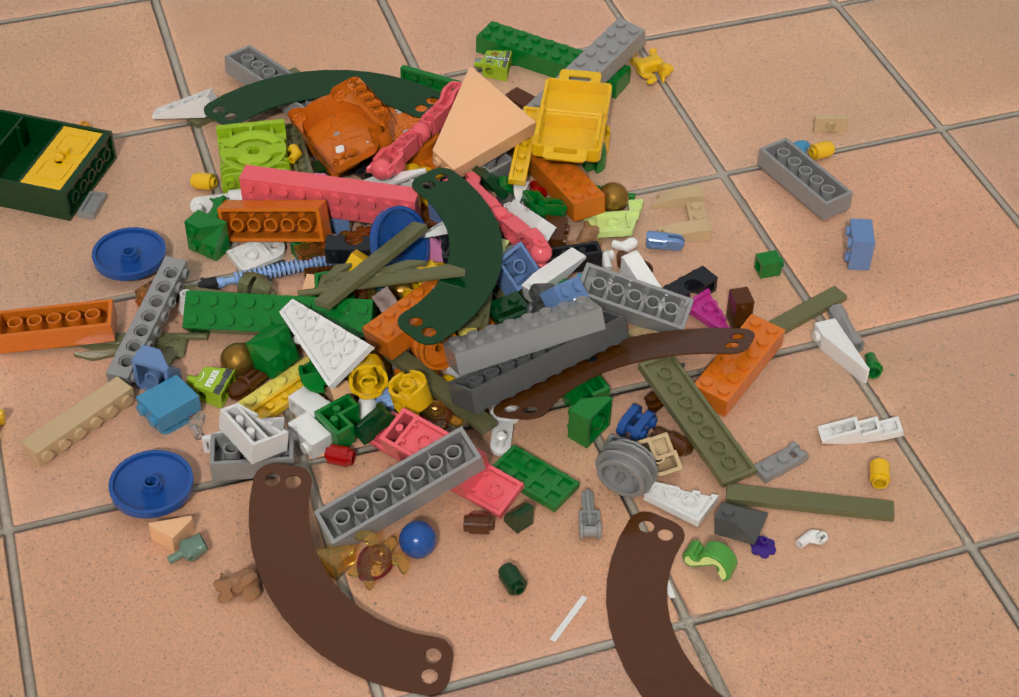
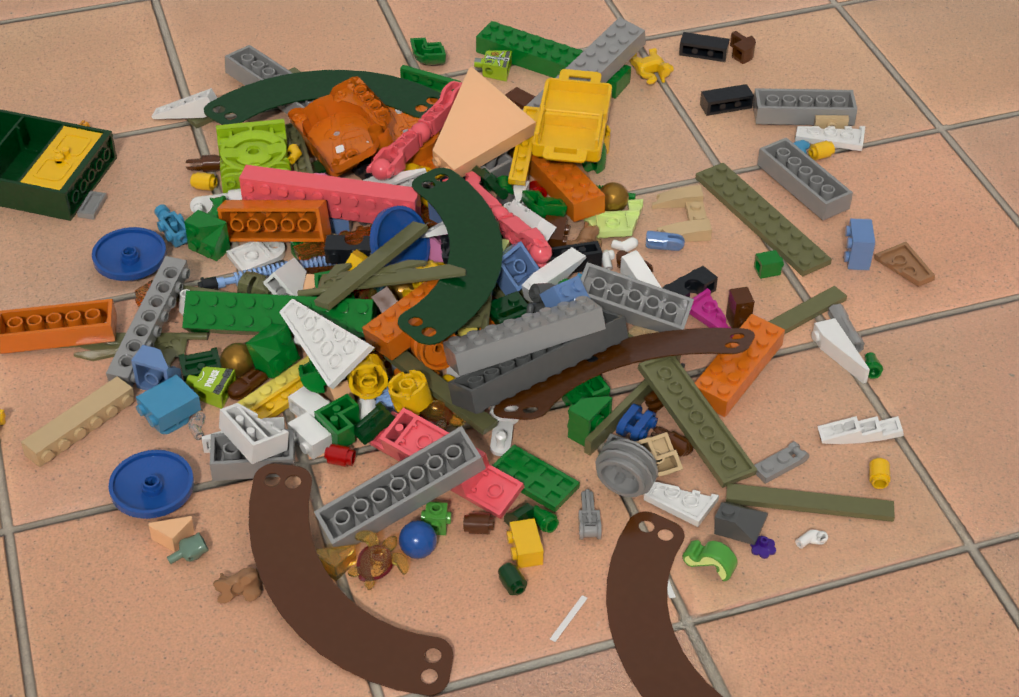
(171, 225): none -> dark azure brick
(194, 363): none -> dark green plate
(210, 163): none -> reddish brown arm
(286, 279): none -> white slope
(428, 53): none -> green brick
(437, 516): none -> bright green brick
(525, 543): none -> yellow brick
(545, 520): none -> green cone
(610, 423): none -> olive tile
(704, 47): none -> black brick
(726, 99): none -> black brick
(742, 47): none -> reddish brown brick
(763, 219): none -> olive plate
(801, 105): none -> light grey brick
(841, 138): none -> white wing
(906, 263): none -> medium nougat wing

